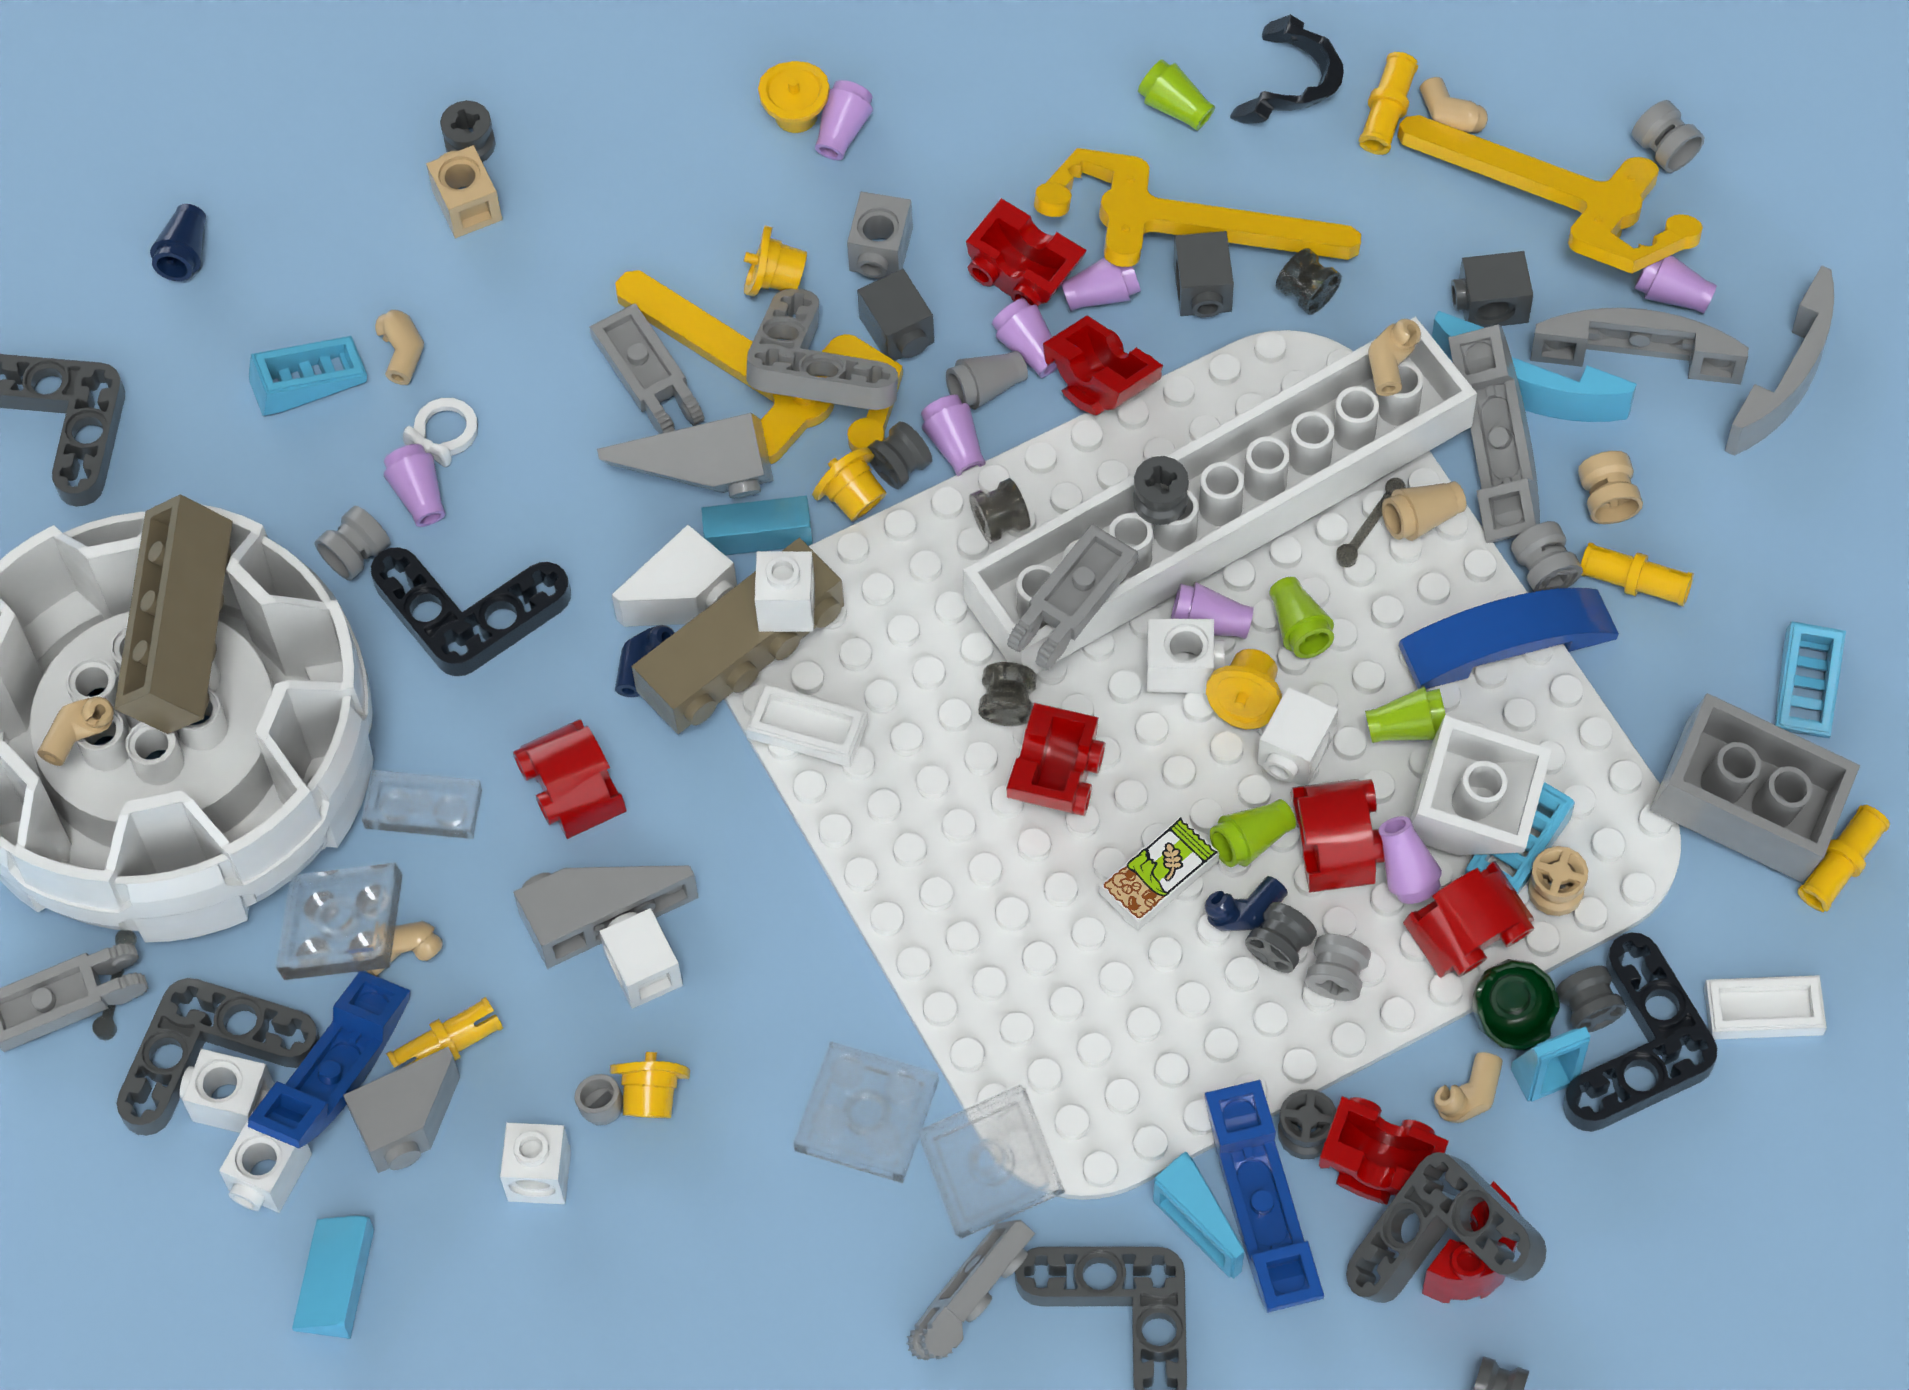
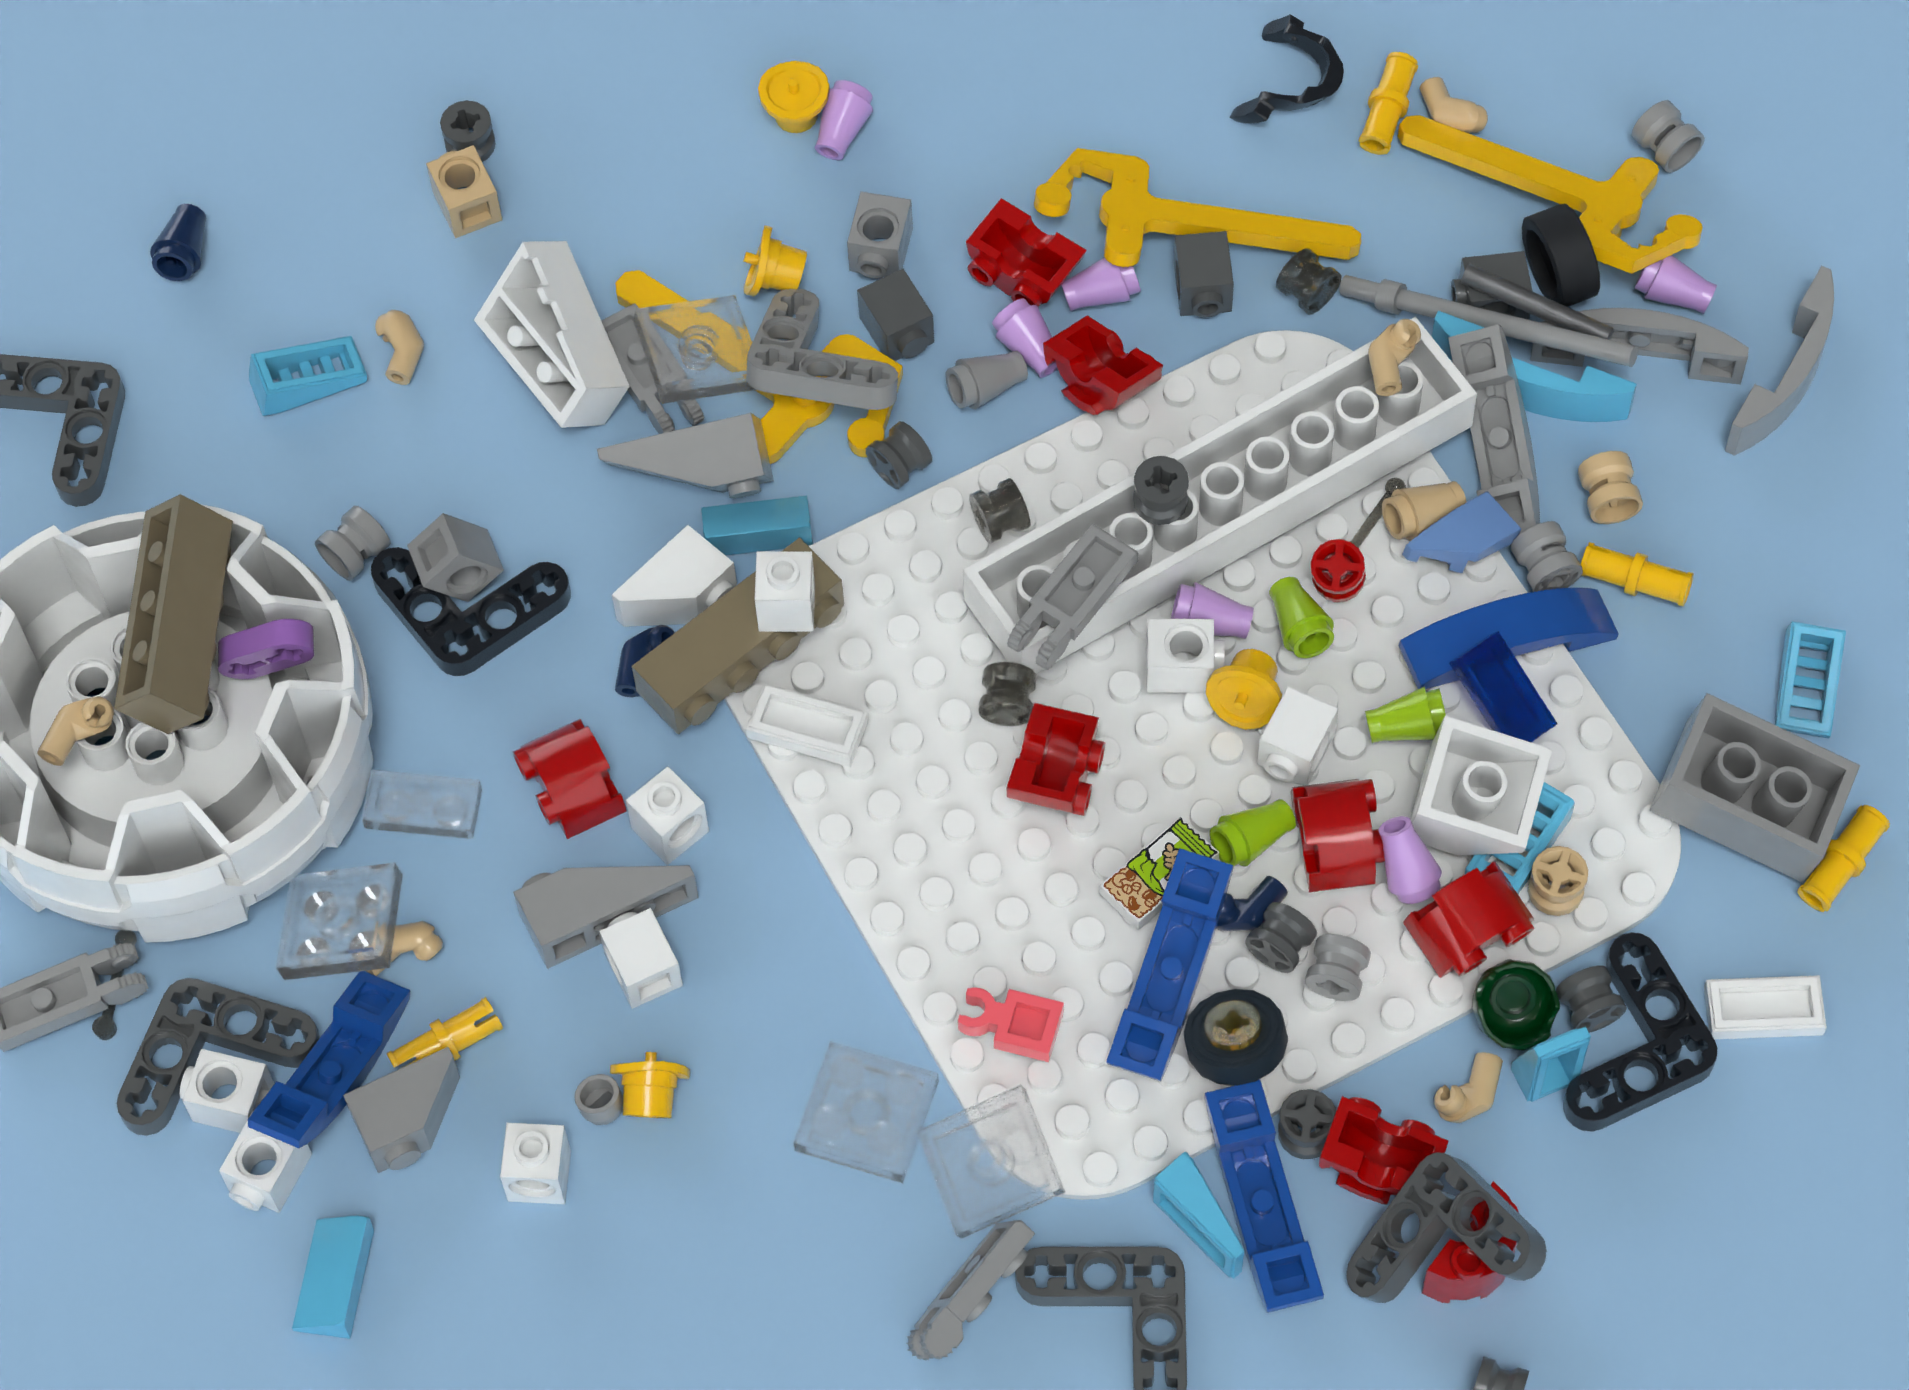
(265, 649): none -> medium lavender beam
(415, 482): lavender cone -> none
(442, 452): white piece -> none
(455, 557): none -> light grey brick
(553, 335): none -> white wedge
(667, 815): none -> white brick
(695, 348): none -> clear plate
(851, 484): yellow piece -> none
(953, 432): lavender cone -> none
(1021, 1025): none -> coral plate
(1171, 965): none -> blue slope
(1174, 94): lime cone -> none
(1257, 1039): none -> black wheel
(1338, 558): none -> red wheel
(1395, 297): none -> light grey bar
(1465, 534): none -> medium blue slope
(1502, 689): none -> clear blue tile
(1533, 303): none -> flat silver bar
(1561, 255): none -> black tyre

